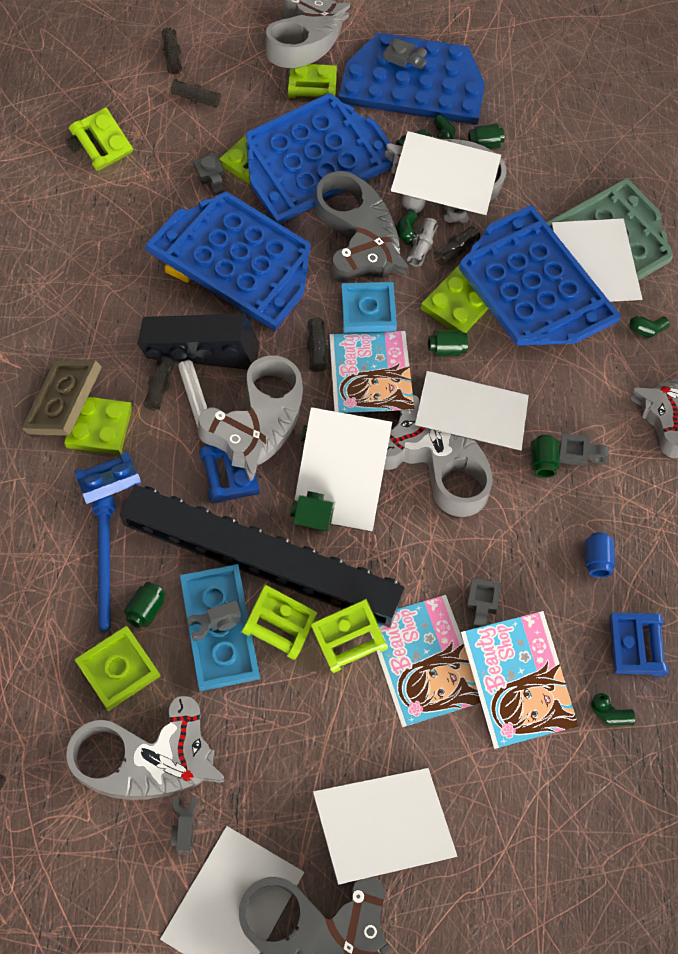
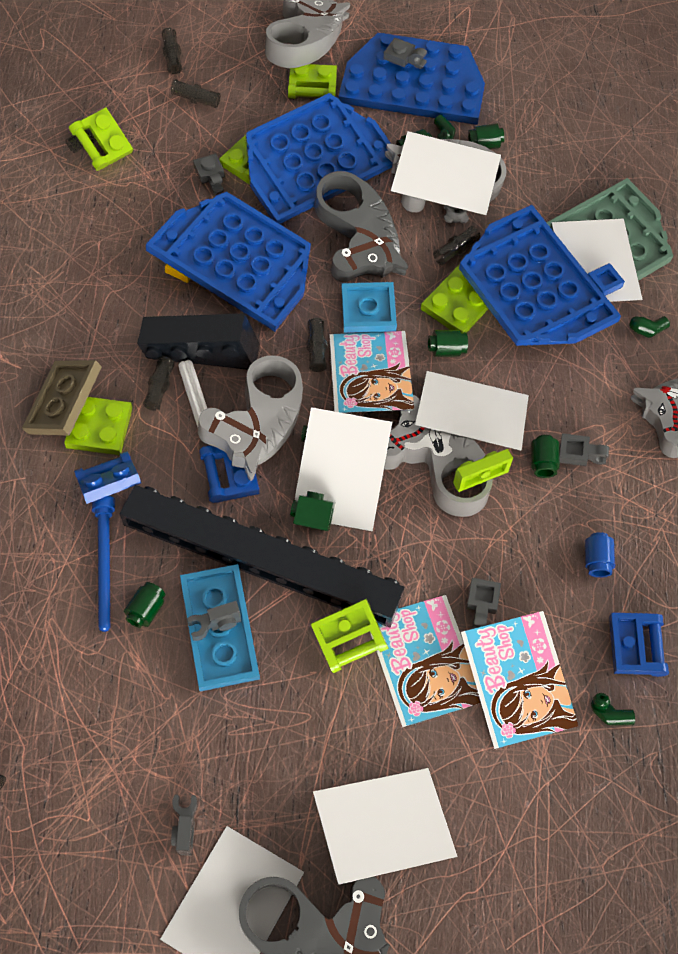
(117, 668): lime plate -> none
(153, 770): light grey animal -> none
(283, 614): lime plate -> none
(404, 226): dark green arm -> none
(422, 242): light grey pin -> none
(482, 470): none -> lime plate
(607, 279): none -> blue plate

